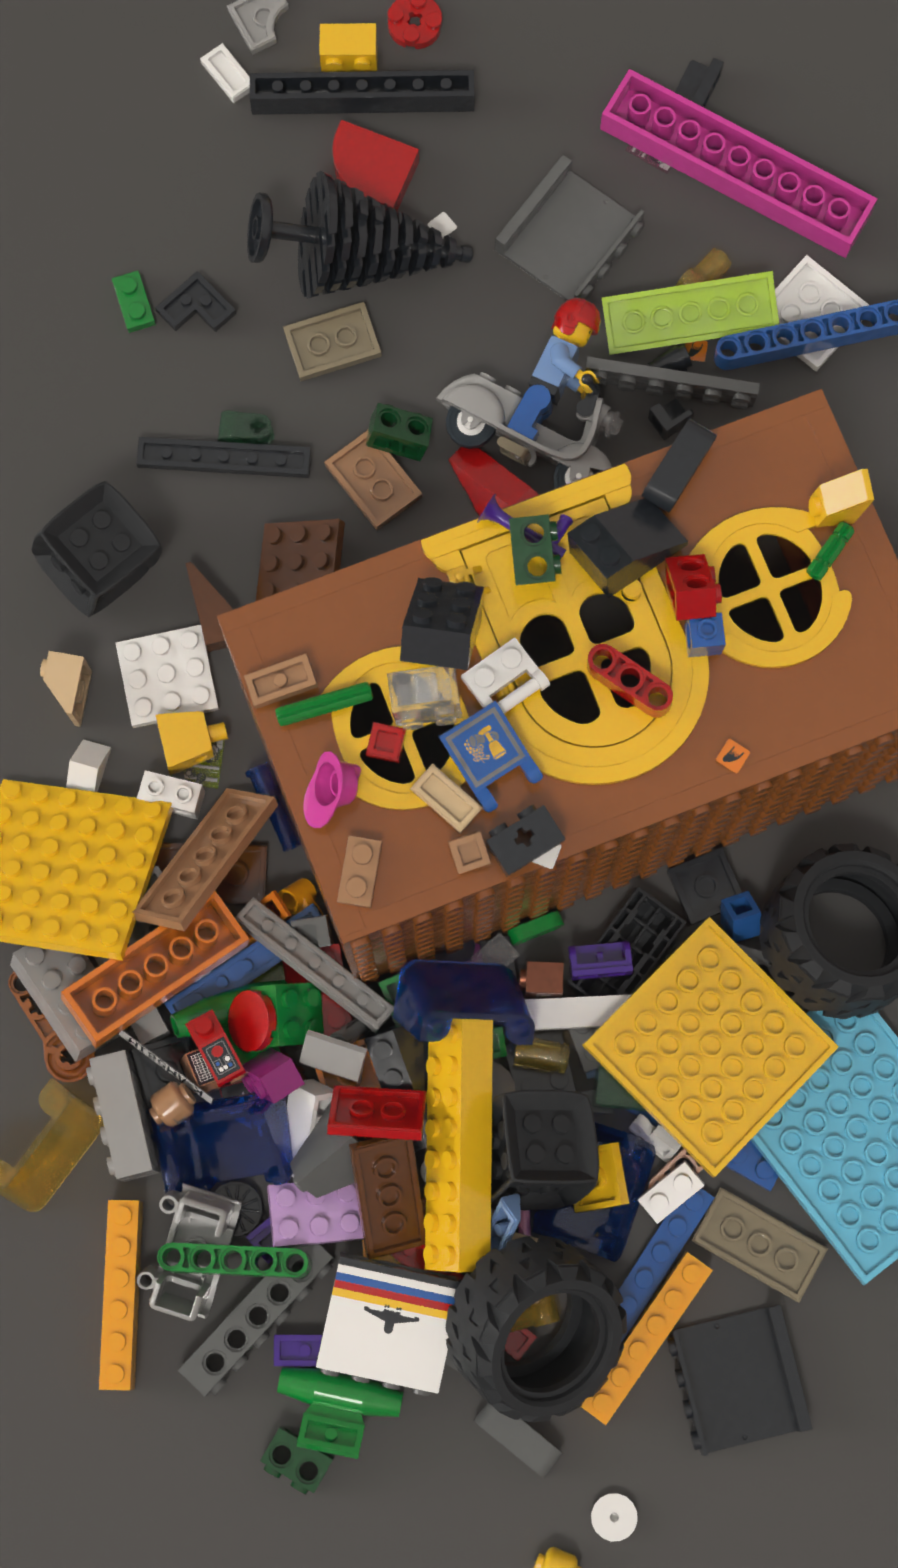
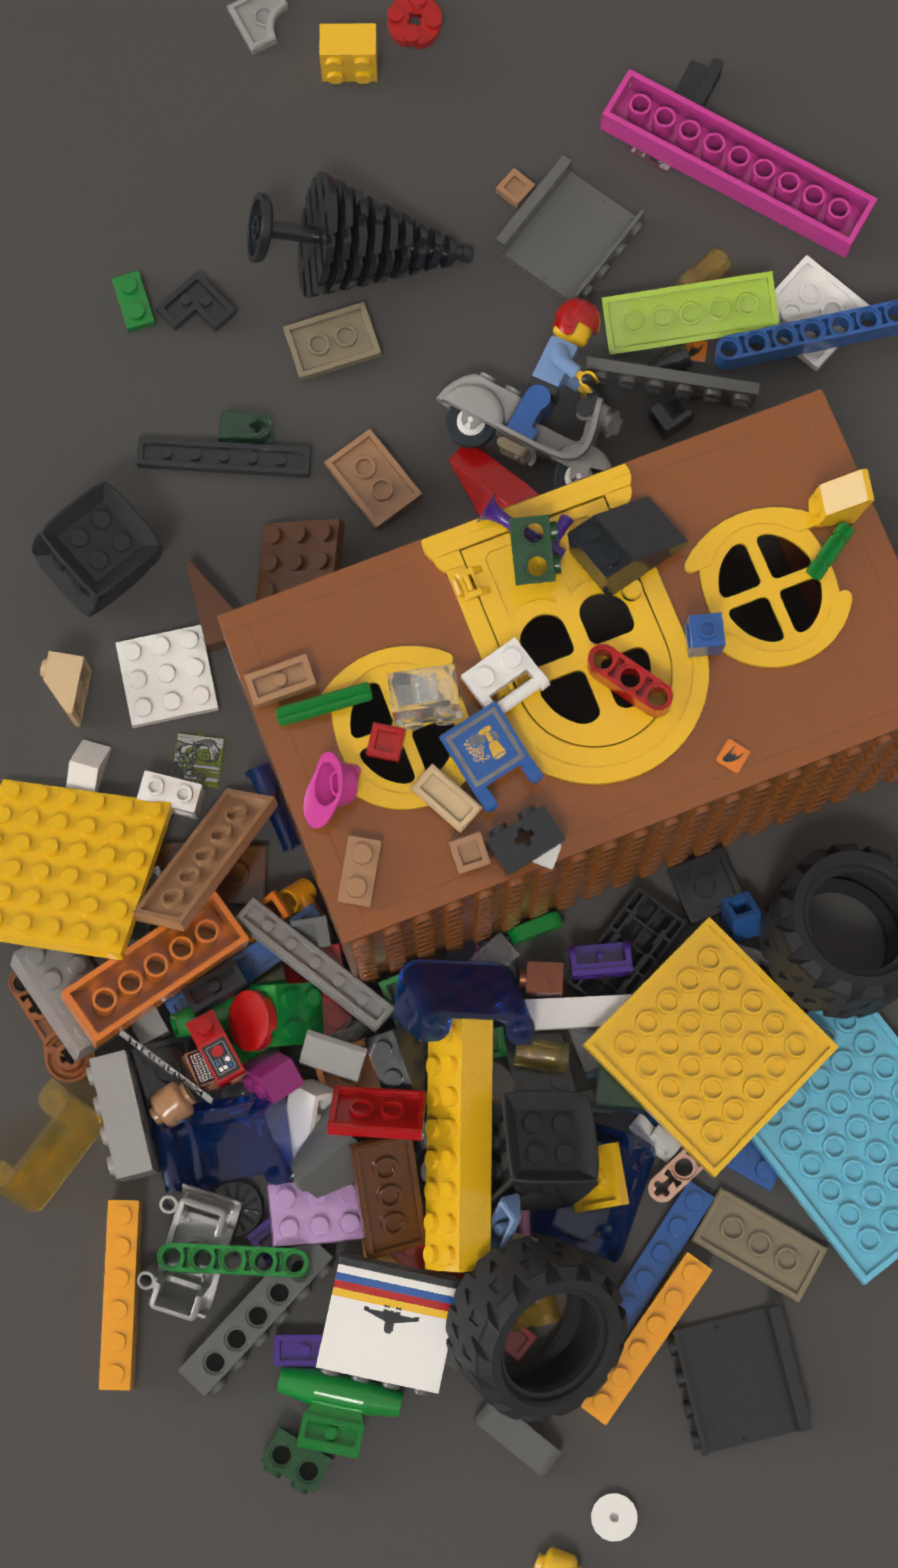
(187, 739): yellow torso -> none
(215, 988): none -> black panel
(227, 72): white tile -> none
(362, 92): black brick -> none
(373, 163): red brick -> none
(399, 431): dark green brick -> none
(442, 623): black brick -> none
(443, 224): white sticker -> none
(515, 188): none -> medium nougat plate
(671, 1191): white plate -> none
(679, 465): black beam -> none
(692, 587): red brick -> none

